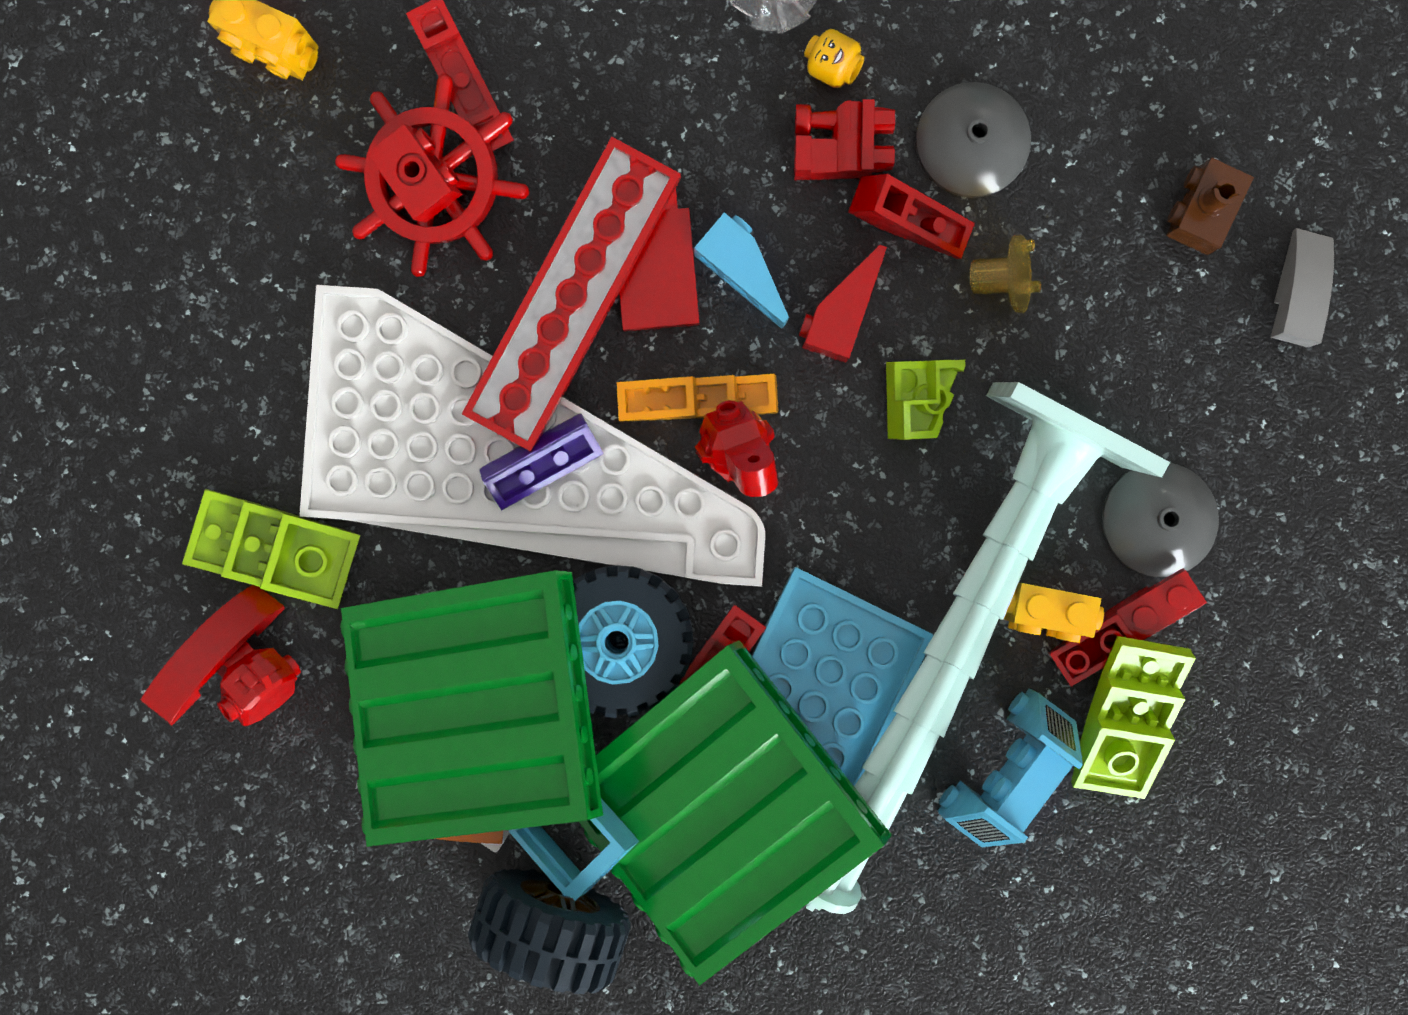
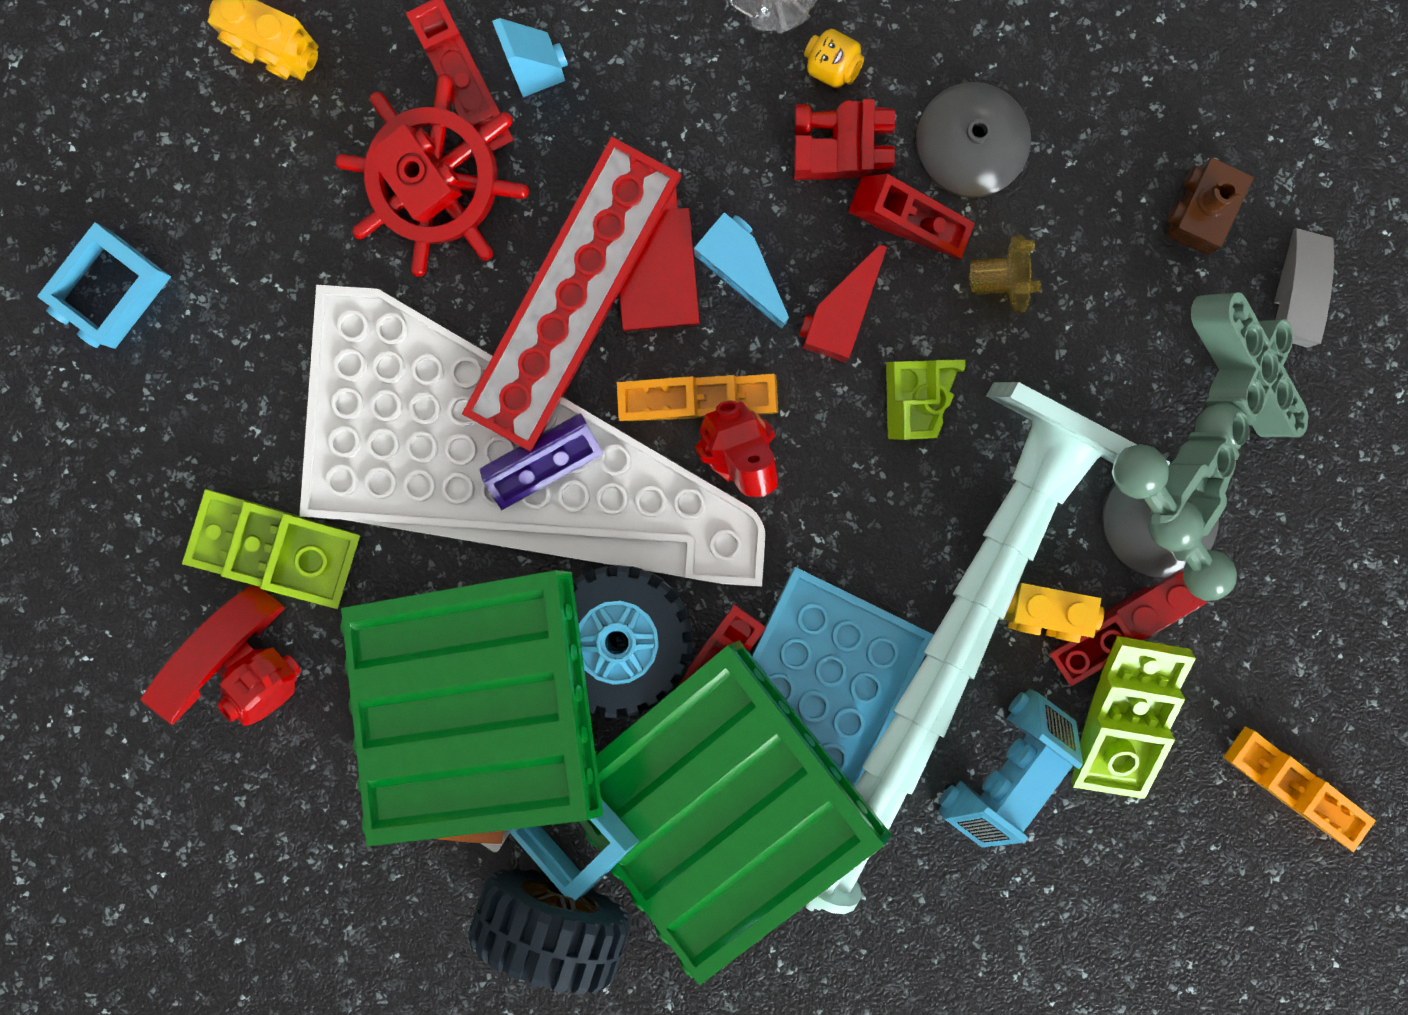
(129, 308): none -> medium azure window
(531, 56): none -> medium azure slope
(1245, 392): none -> sand green piece
(1299, 789): none -> light orange slope

